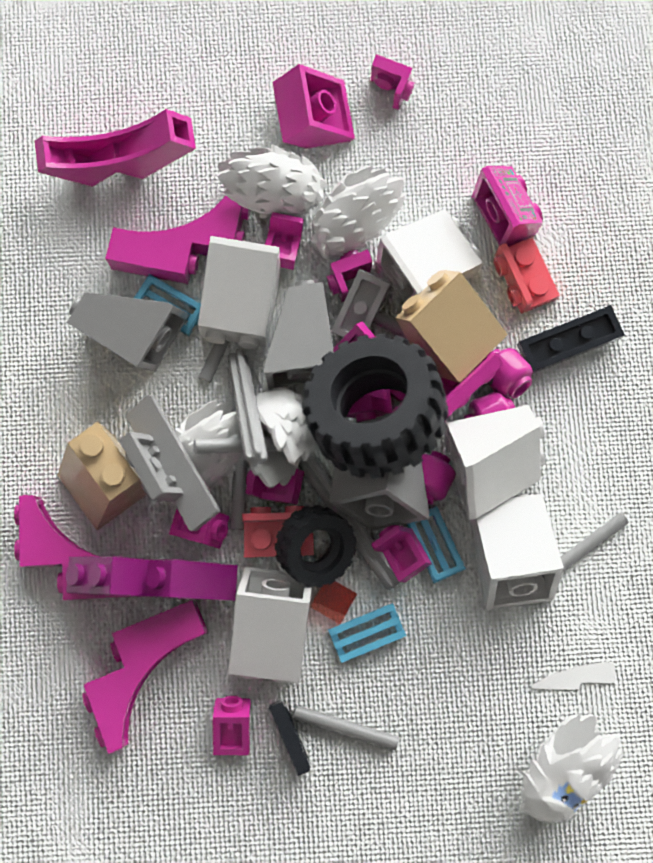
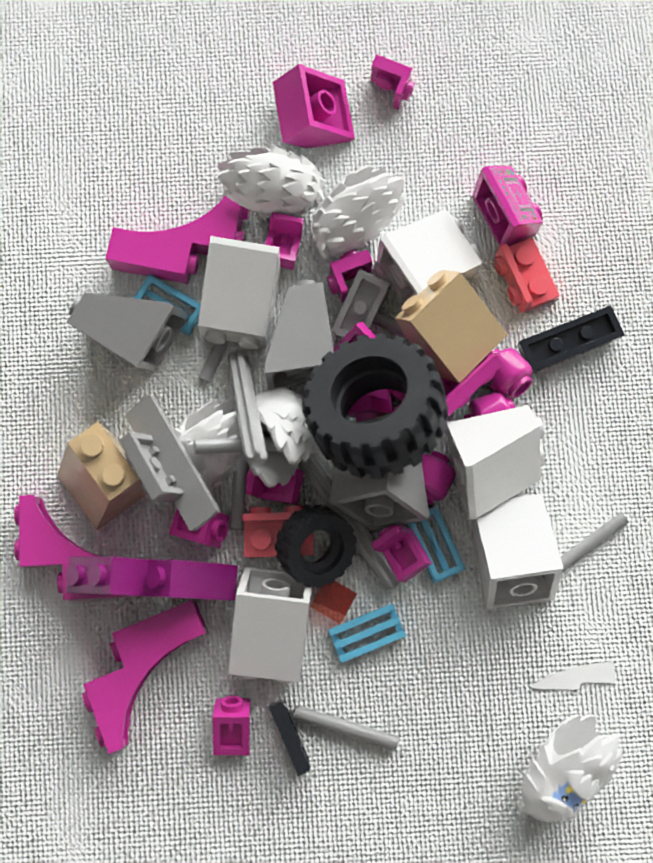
(130, 151): dark pink arch -> none

